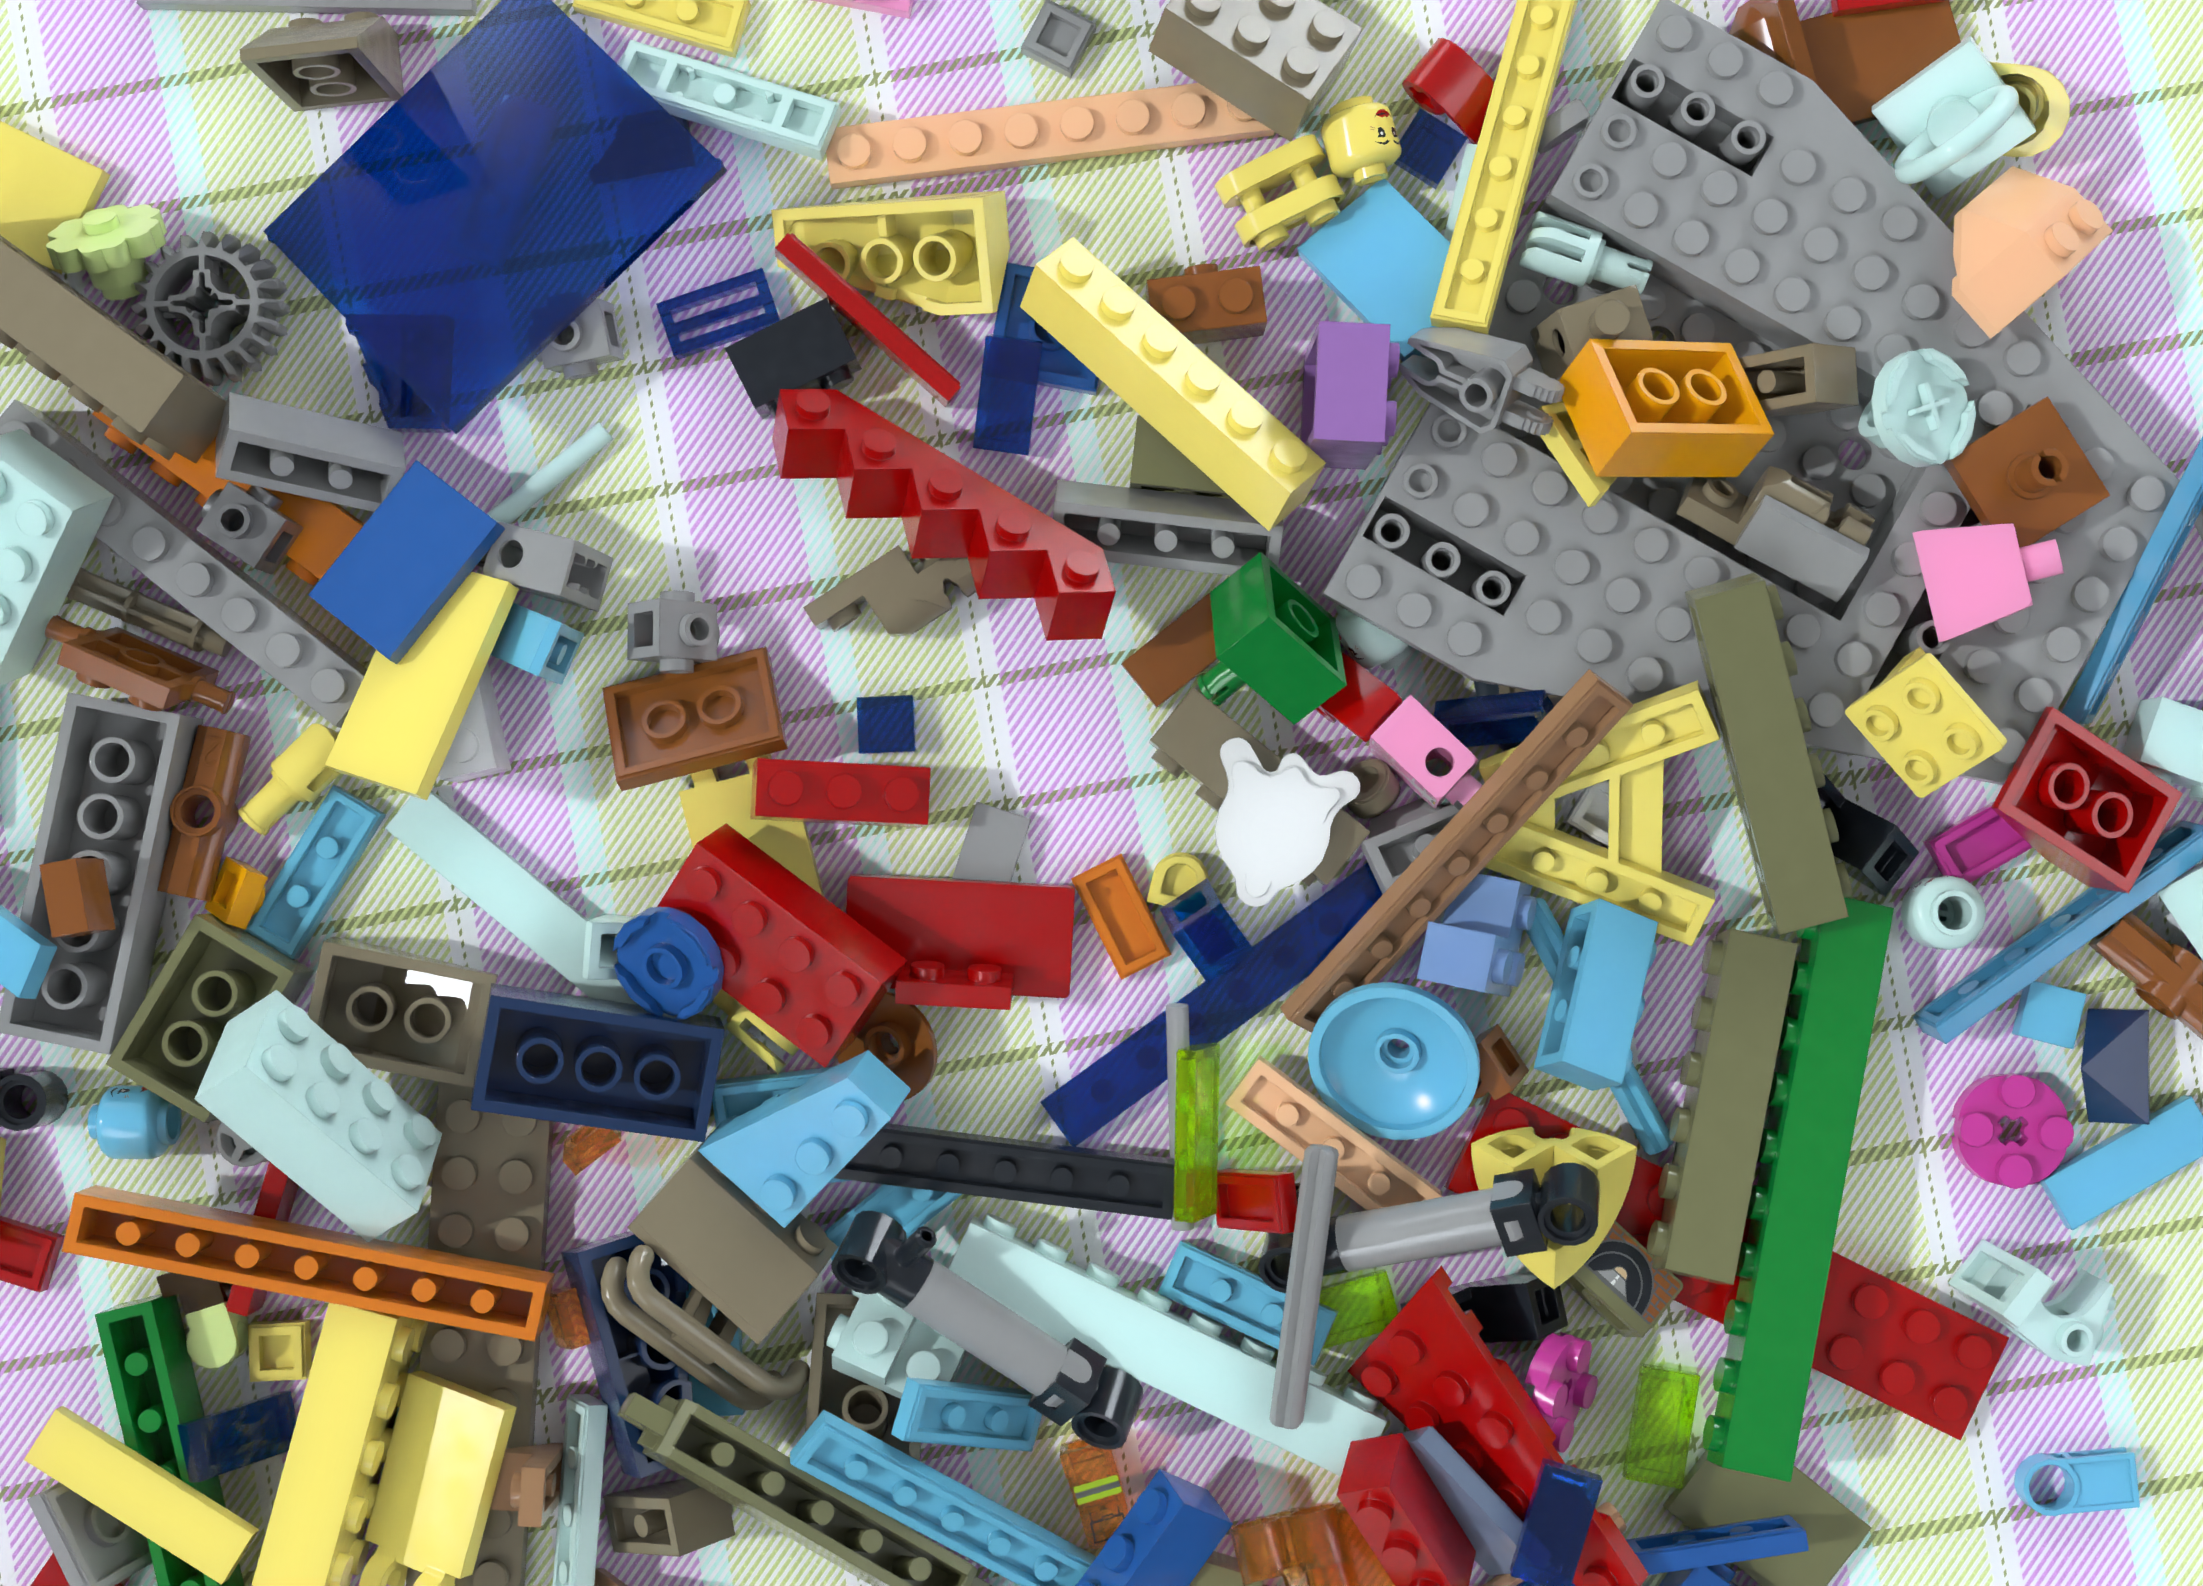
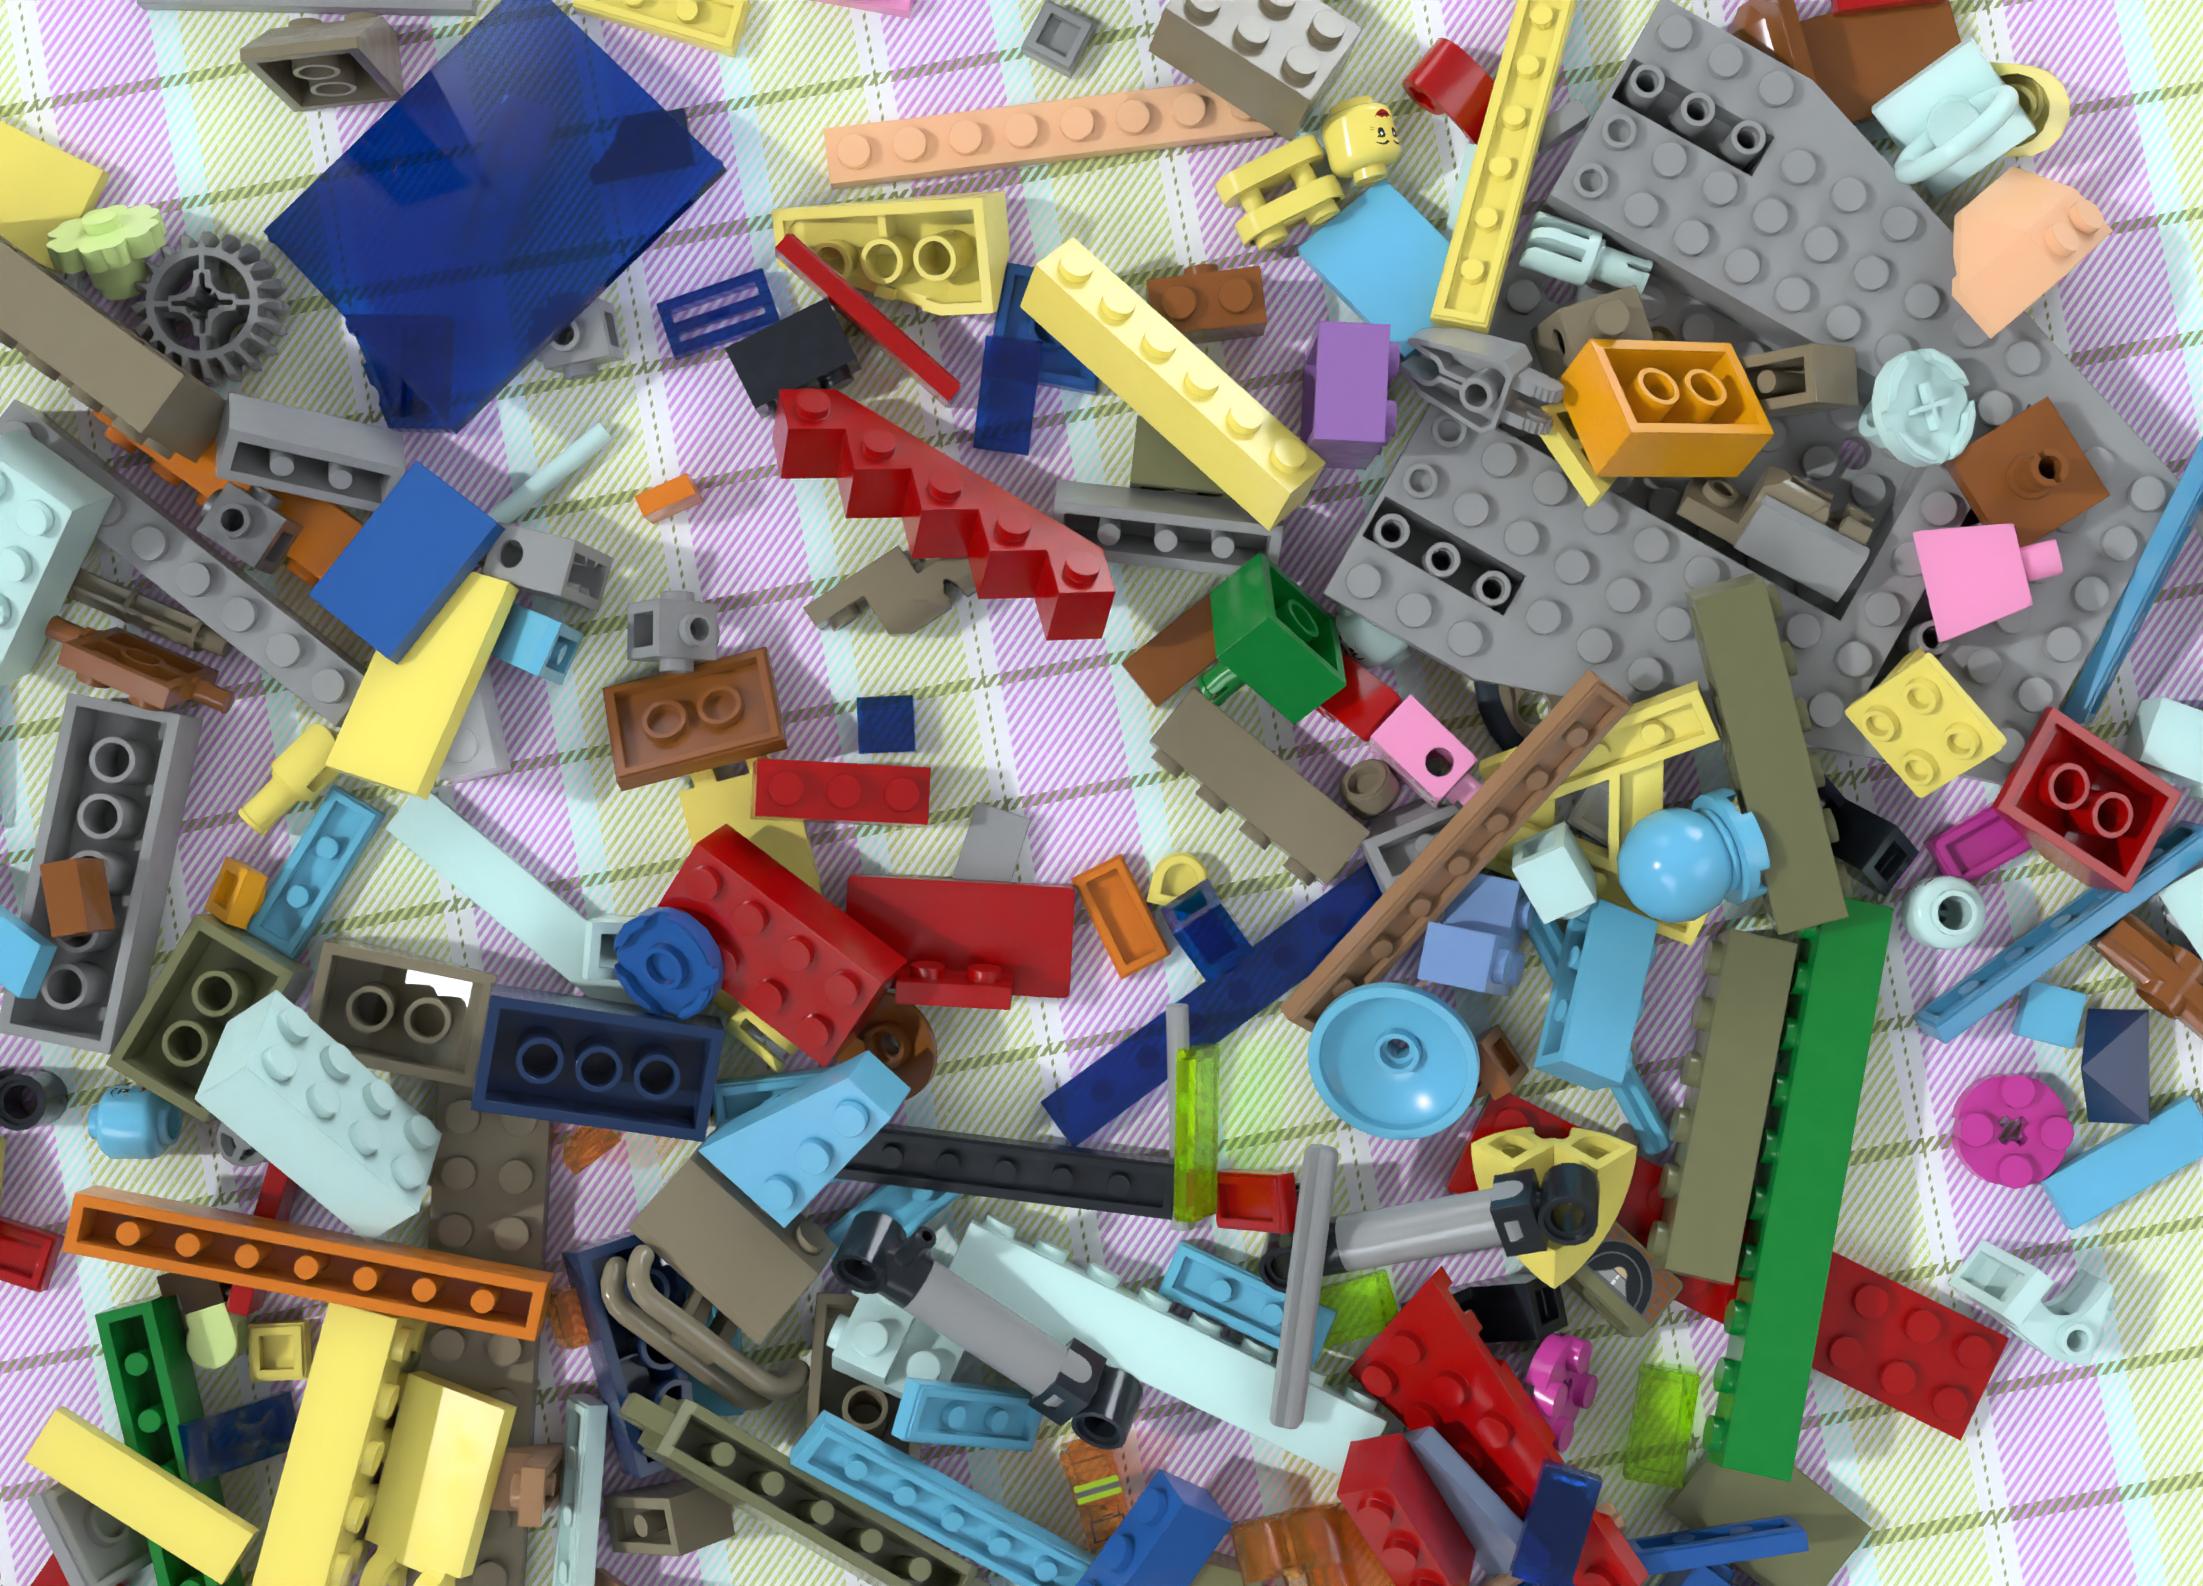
(214, 775): dark orange piece -> none
(669, 498): none -> orange tile
(733, 100): light aqua plate -> none
(1275, 822): white tile -> none
(1300, 1119): light nougat plate -> none
(1429, 148): clear blue tile -> none
(1493, 717): clear blue tile -> none
(1555, 873): none -> light aqua brick
(1690, 860): none -> medium azure tile
(2092, 1481): medium azure piece -> none

